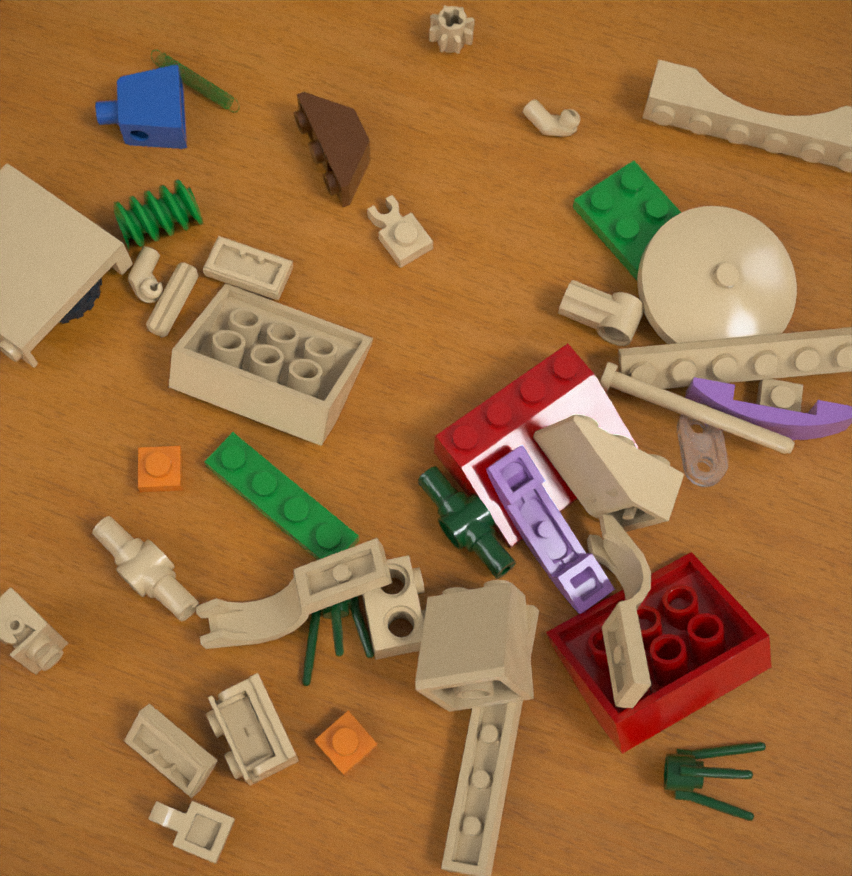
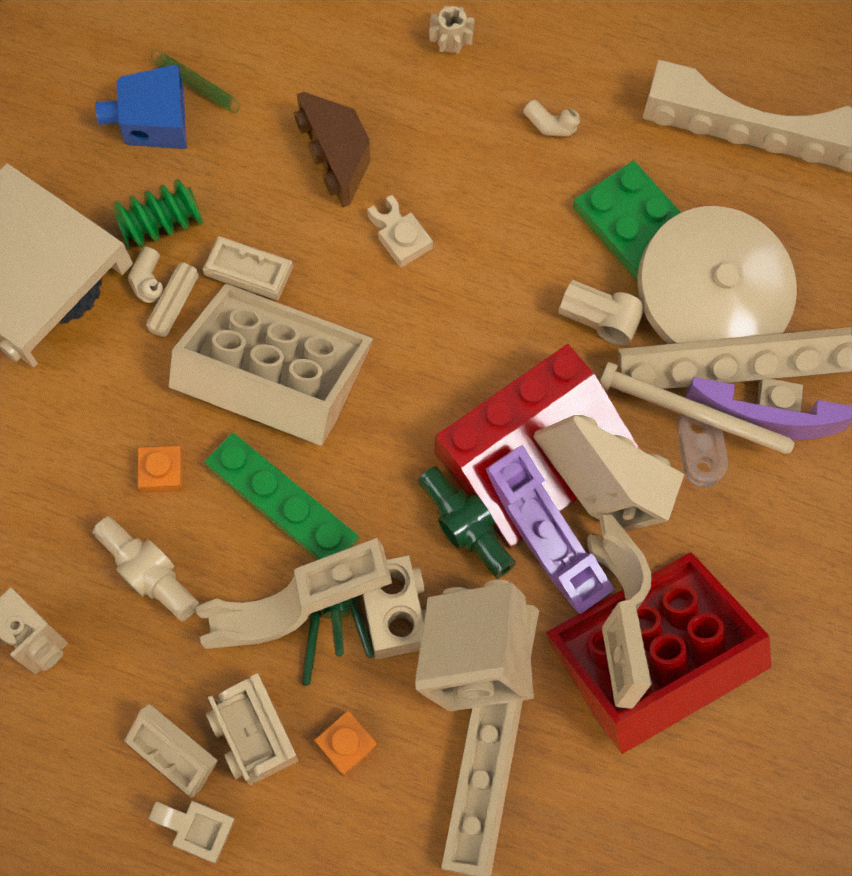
(684, 774): dark green plant -> none

